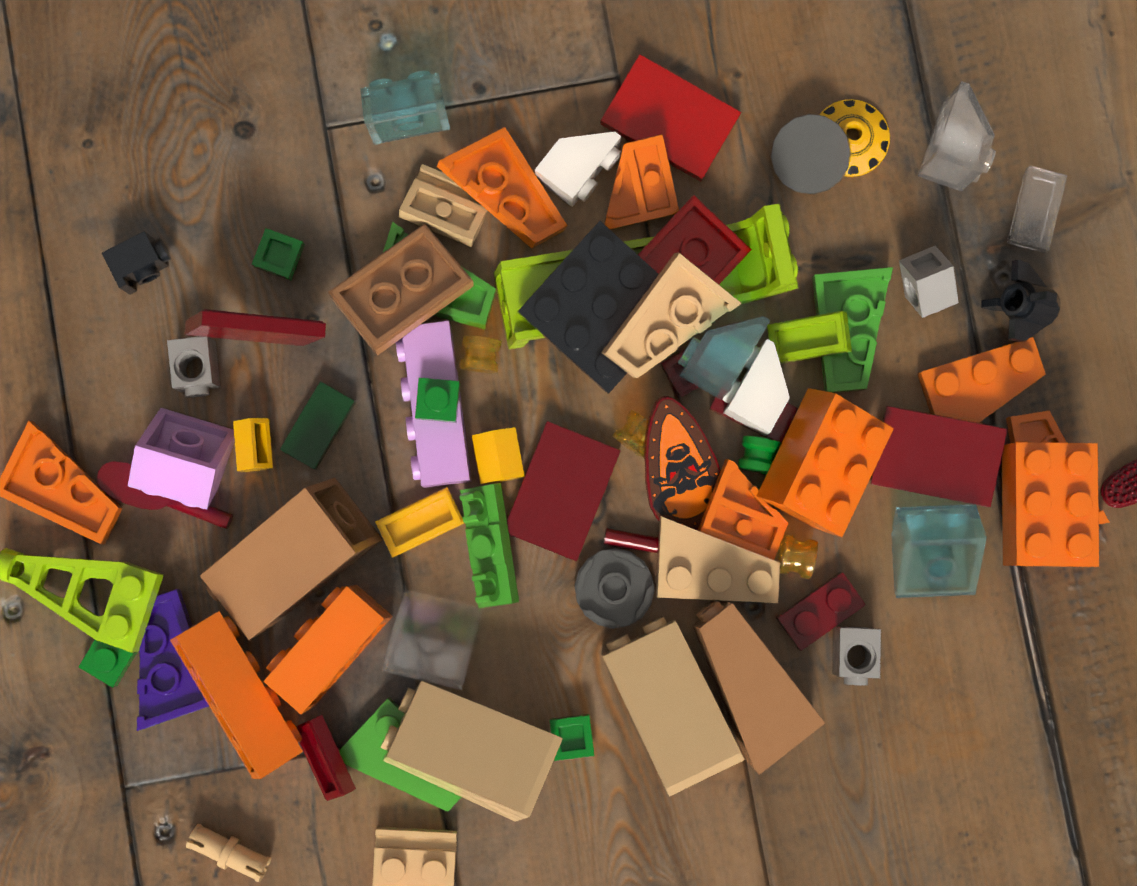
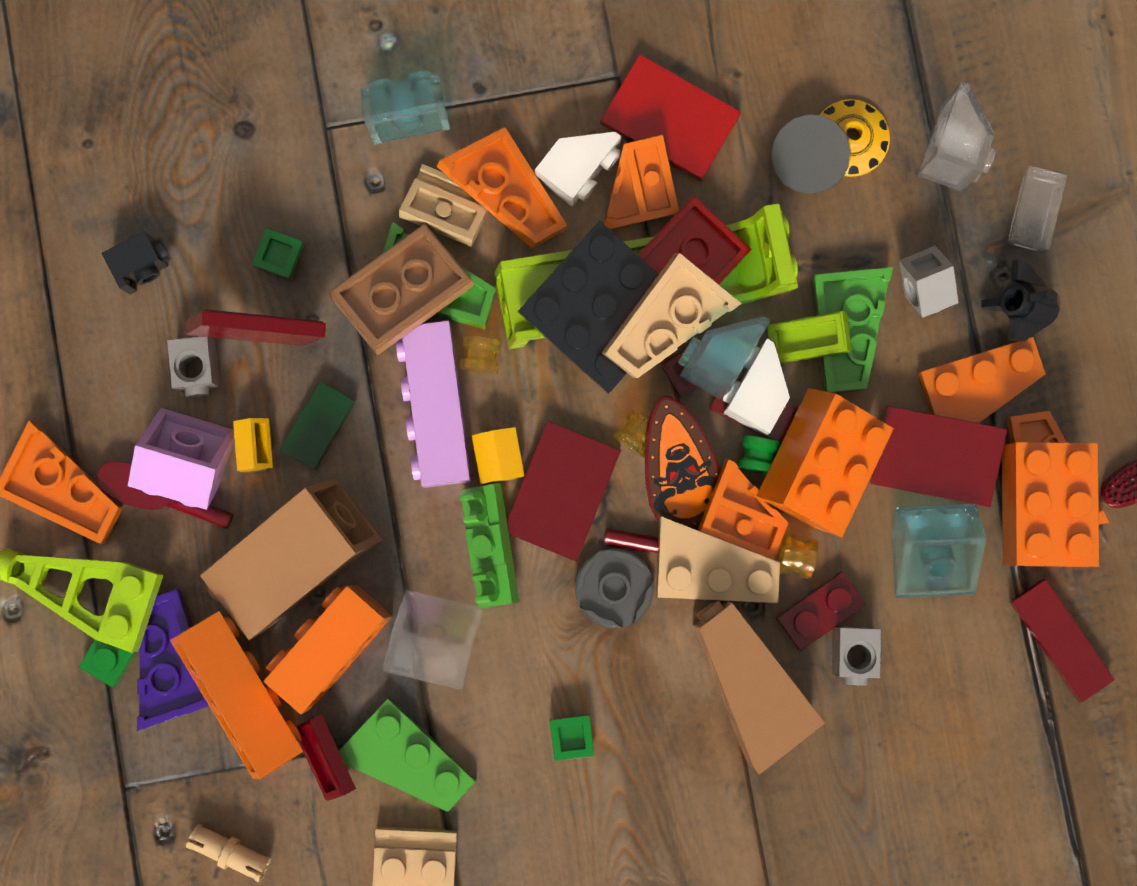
(419, 522): yellow tile -> none
(437, 400): green plate -> none
(471, 750): tan slope -> none
(671, 705): tan slope -> none
(1062, 640): none -> dark red tile

